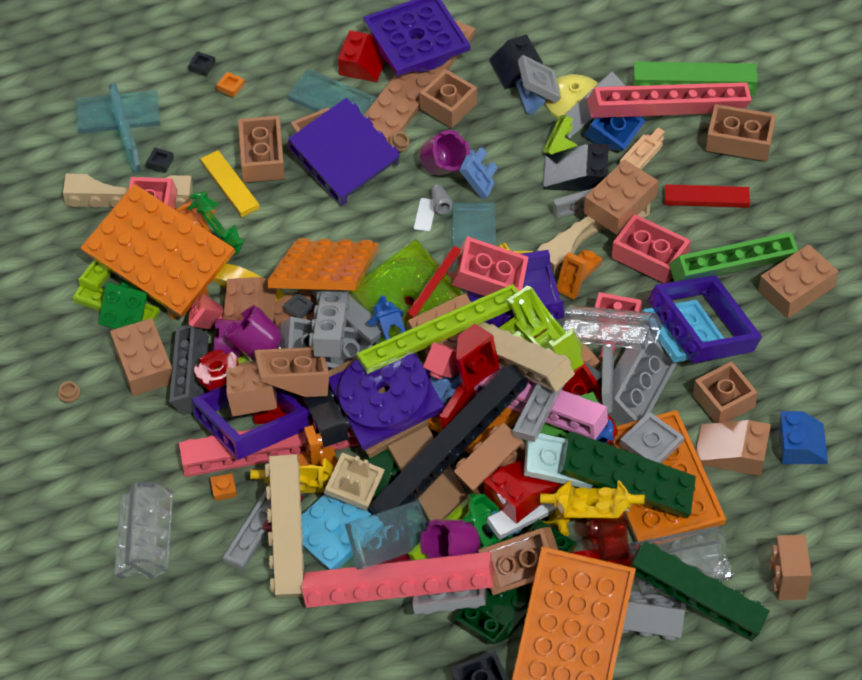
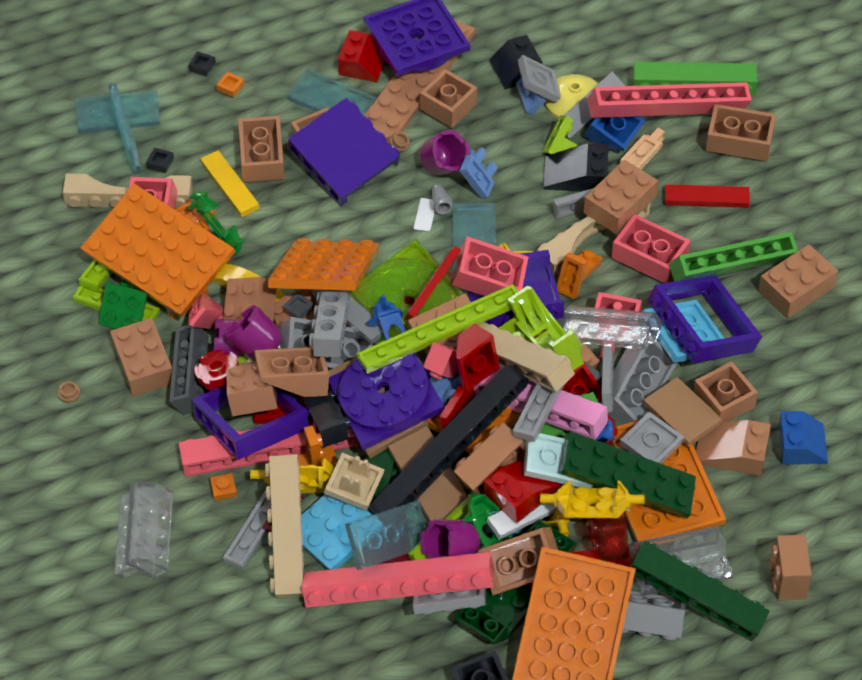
(683, 411): none -> medium nougat tile

